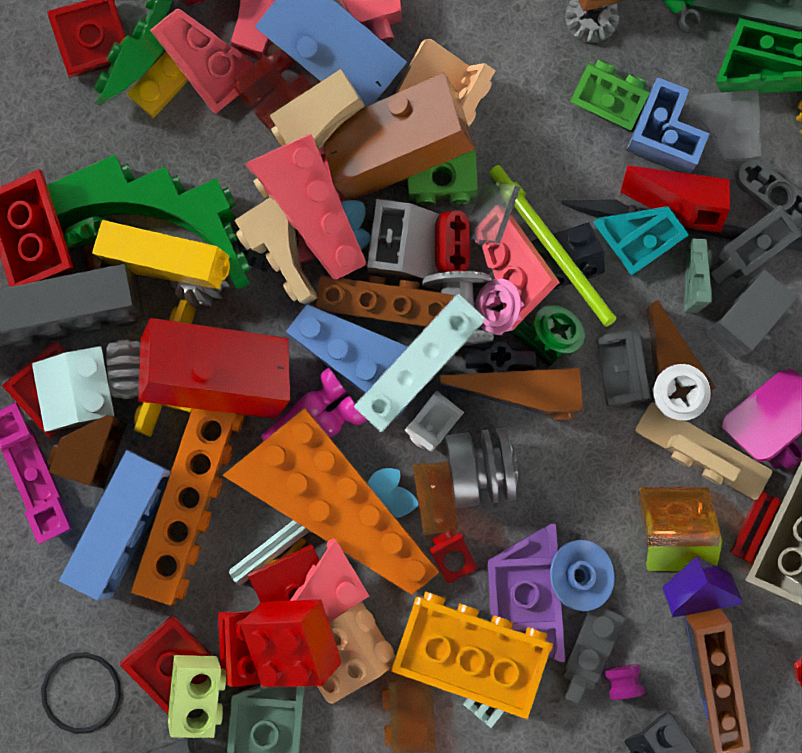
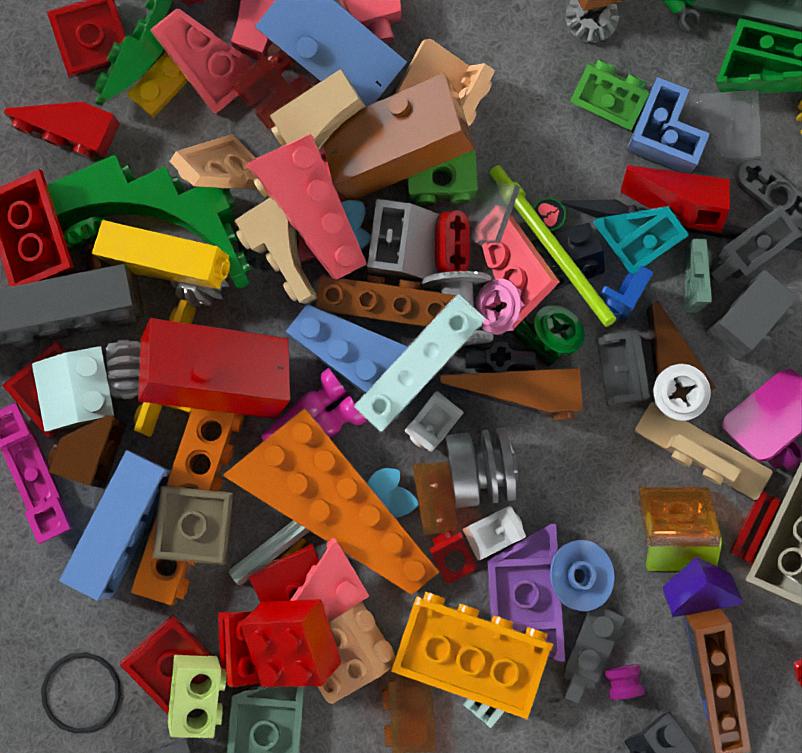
(71, 123): none -> red slope
(193, 525): none -> dark tan plate
(216, 164): none -> light nougat wing
(494, 532): none -> white bracket
(551, 213): none -> tile
(624, 300): none -> blue bracket

